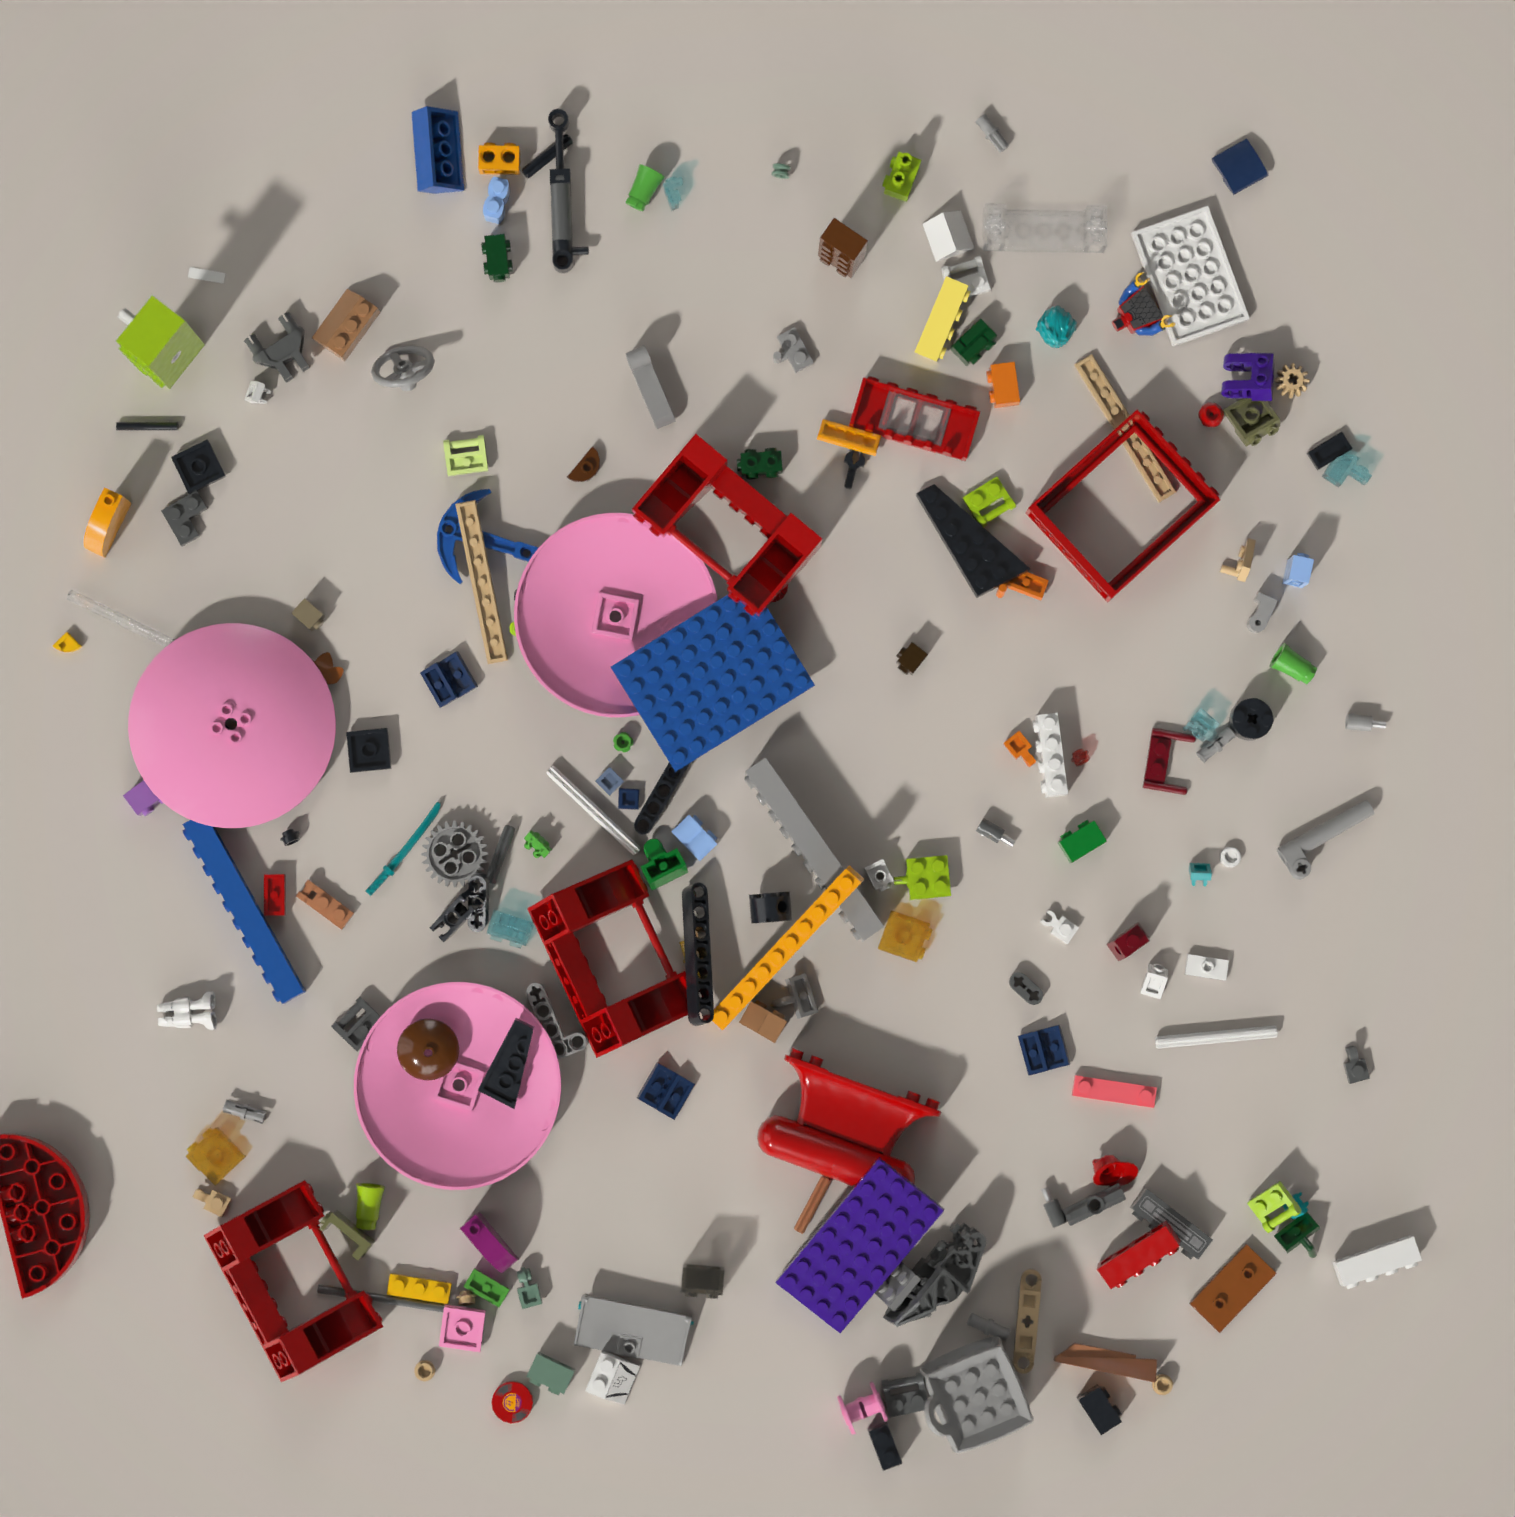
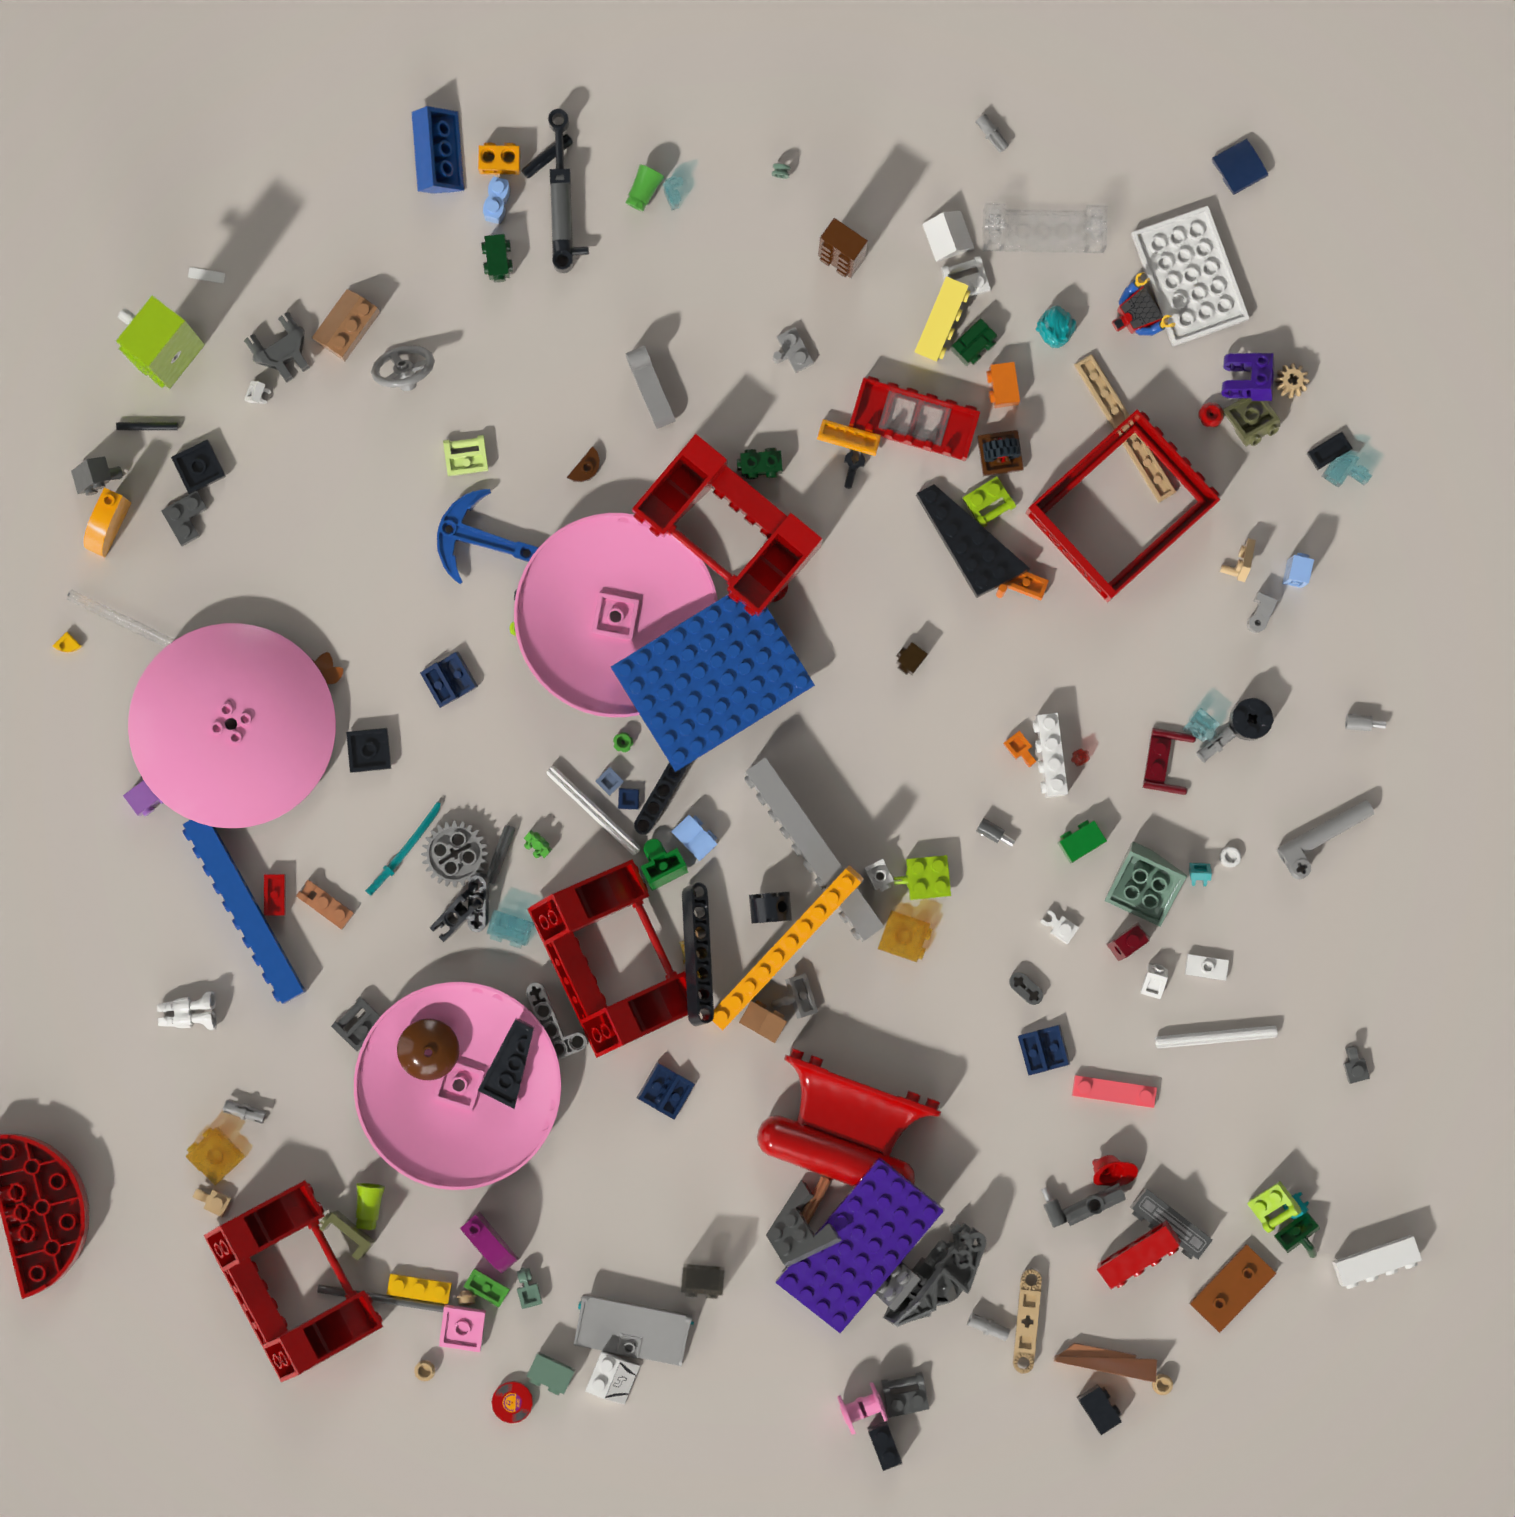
(93, 475): none -> dark grey brick
(290, 837): black plate -> none
(308, 615): dark tan brick -> none
(481, 582): tan tile -> none
(792, 1234): none -> dark grey wing
(902, 176): lime brick -> none
(974, 1395): light grey piece -> none
(1000, 453): none -> plate
(1145, 884): none -> sand green slope
(1293, 664): bright green plant -> none

